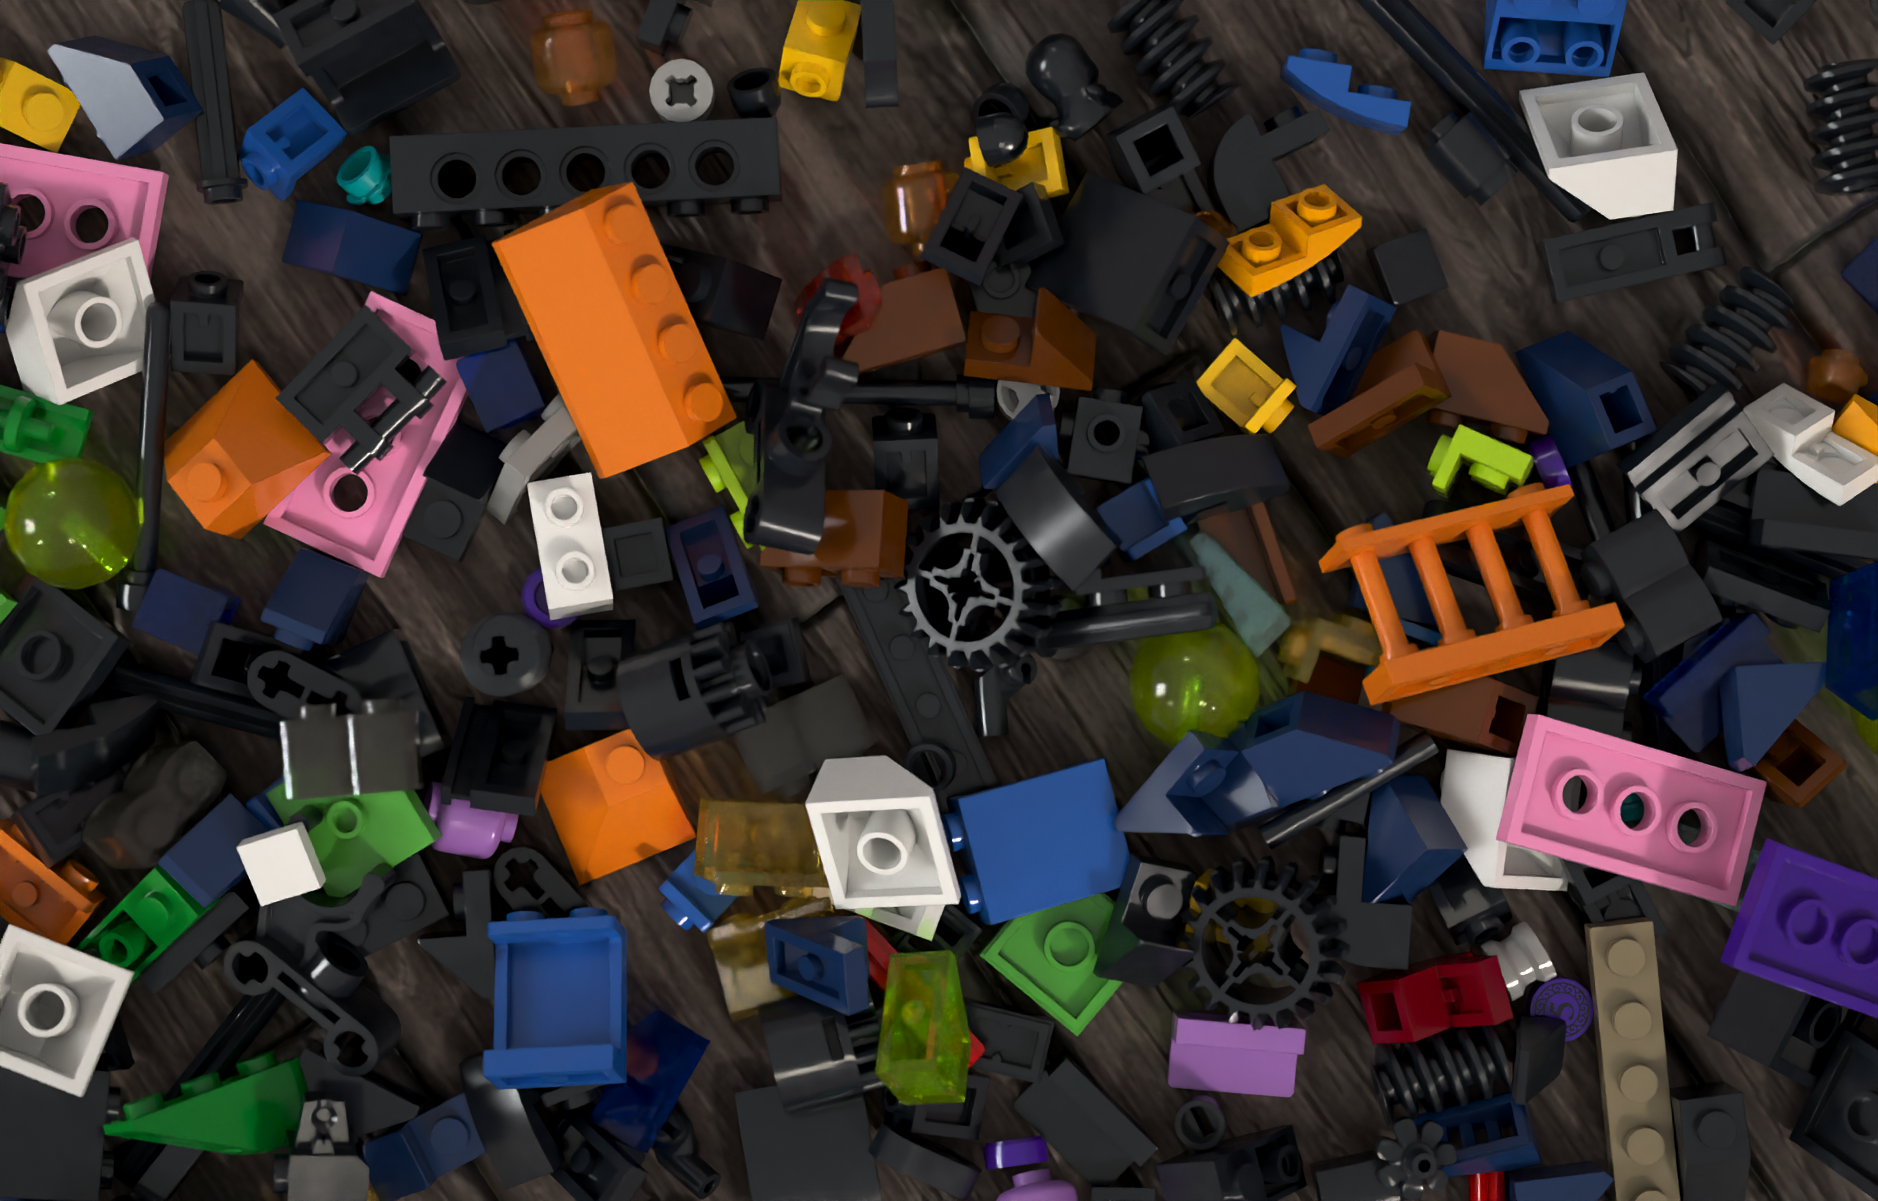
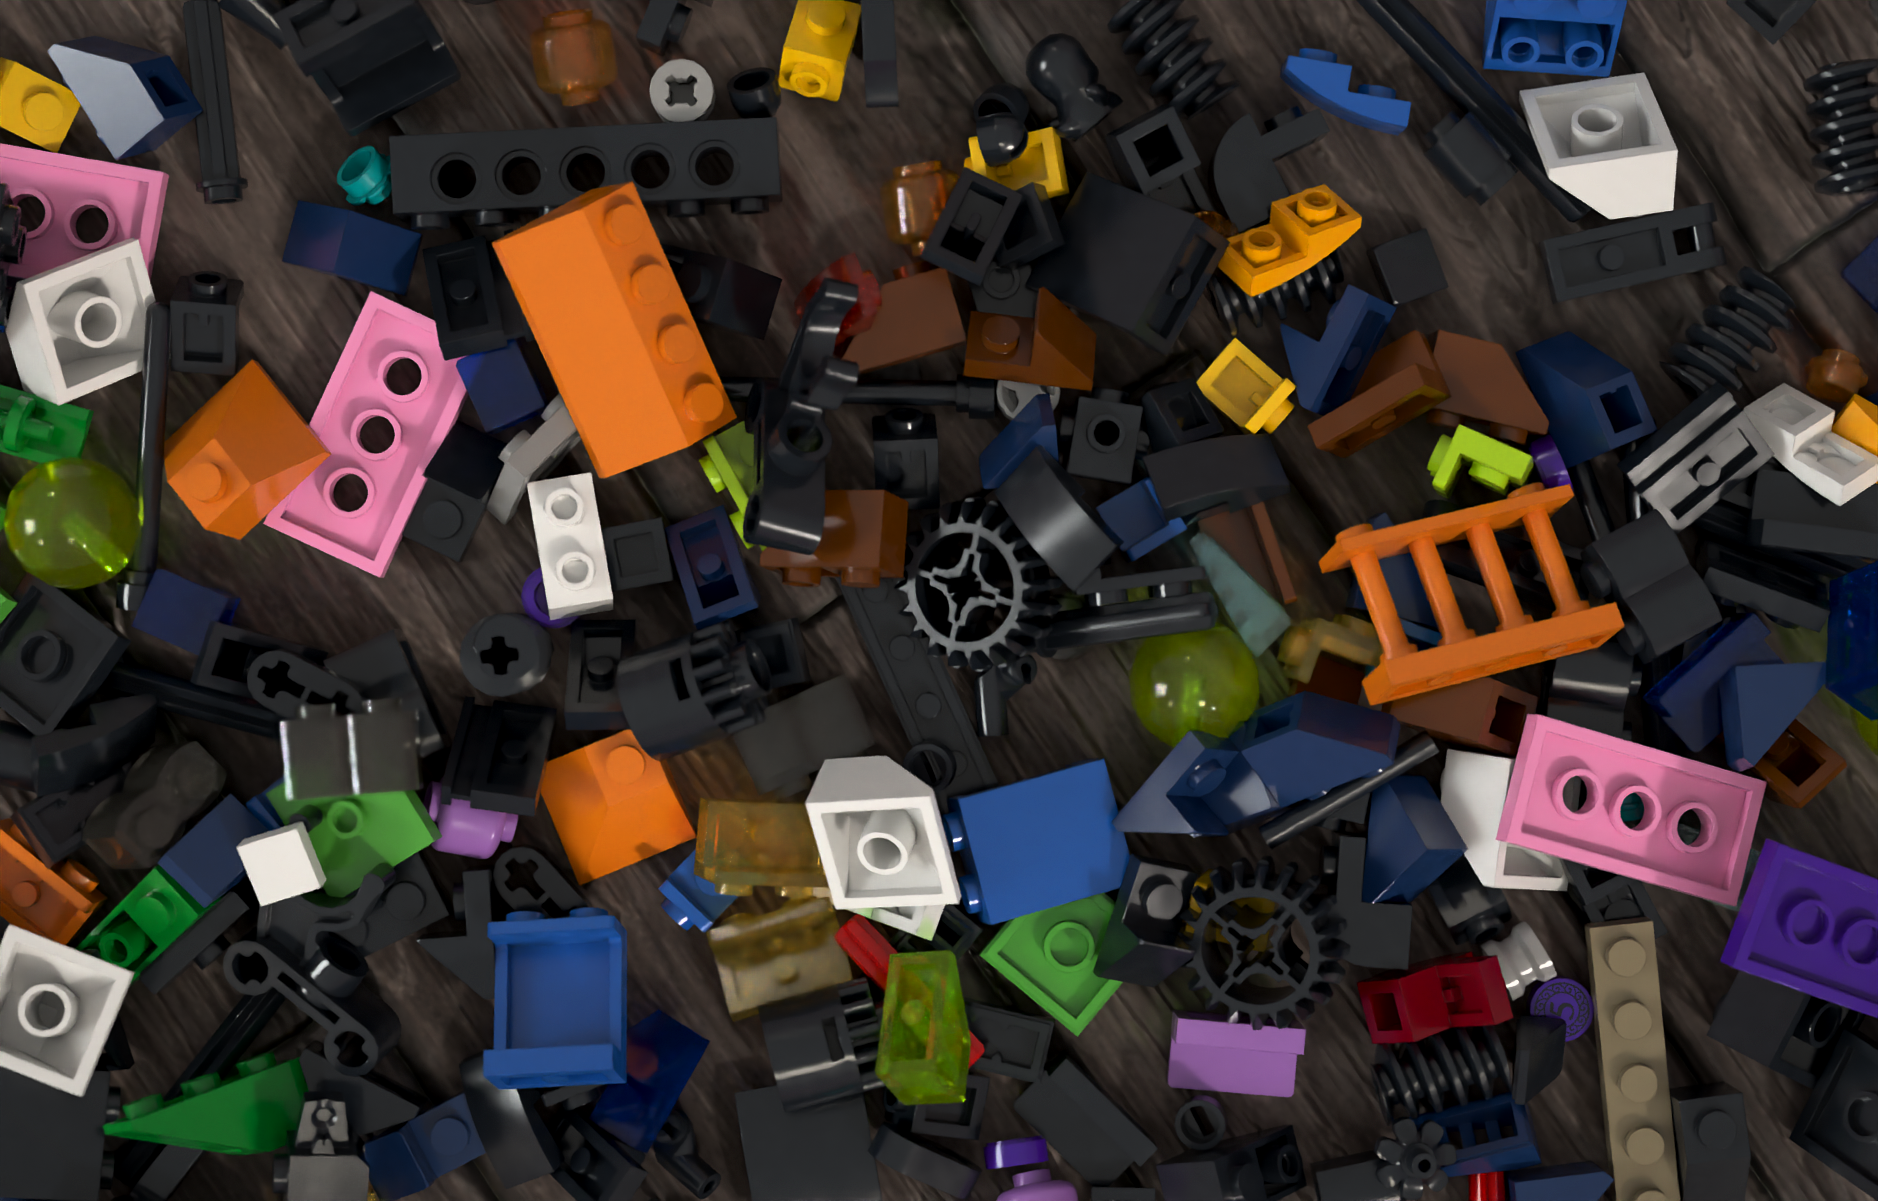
(289, 143): blue bracket -> none
(315, 600): dark blue slope -> none
(347, 376): black plate -> none
(821, 959): dark blue slope -> none

